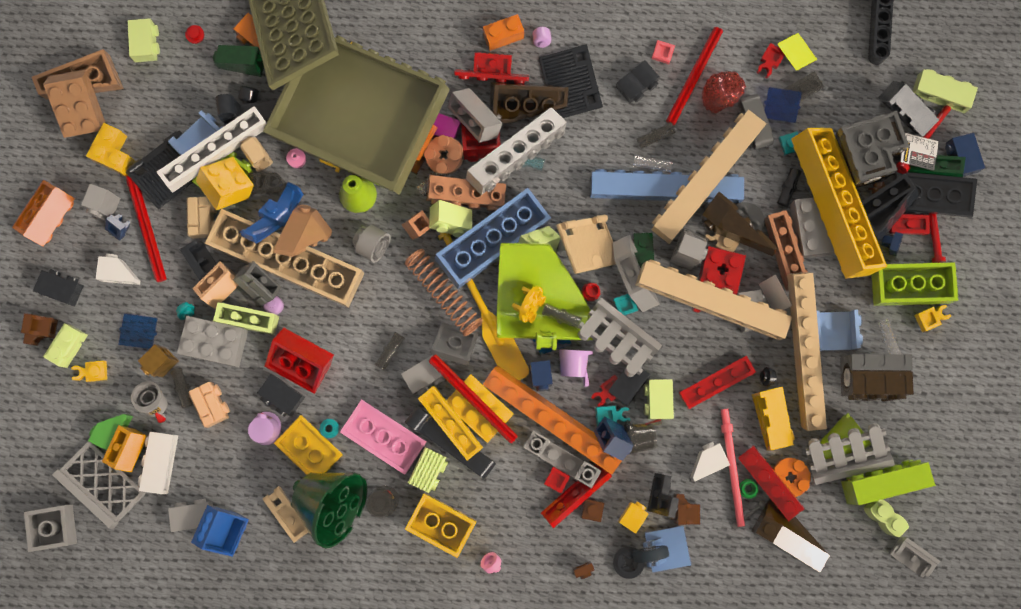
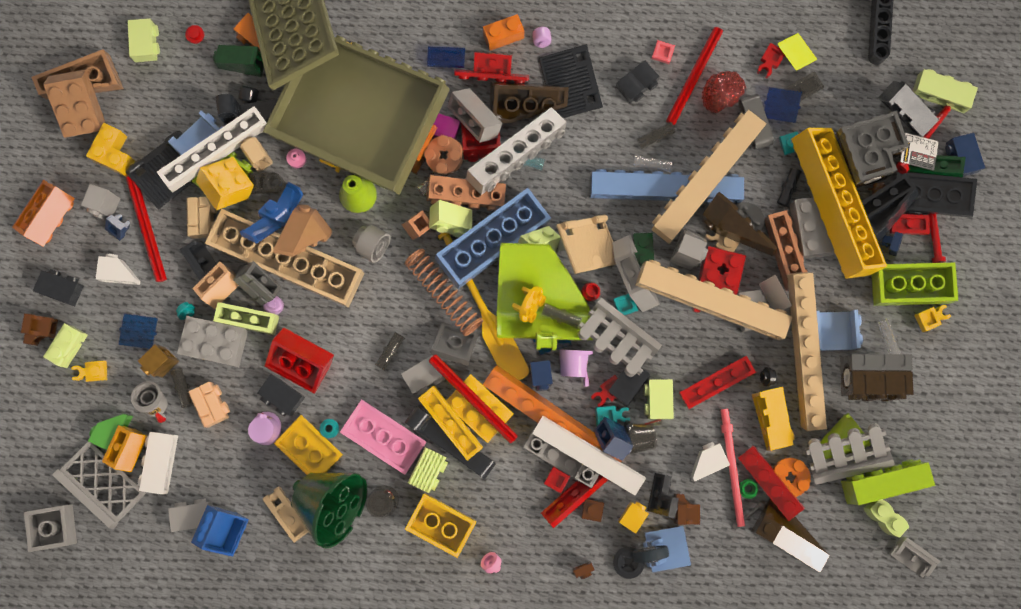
(446, 57): none -> clear blue plate
(589, 455): none -> white tile

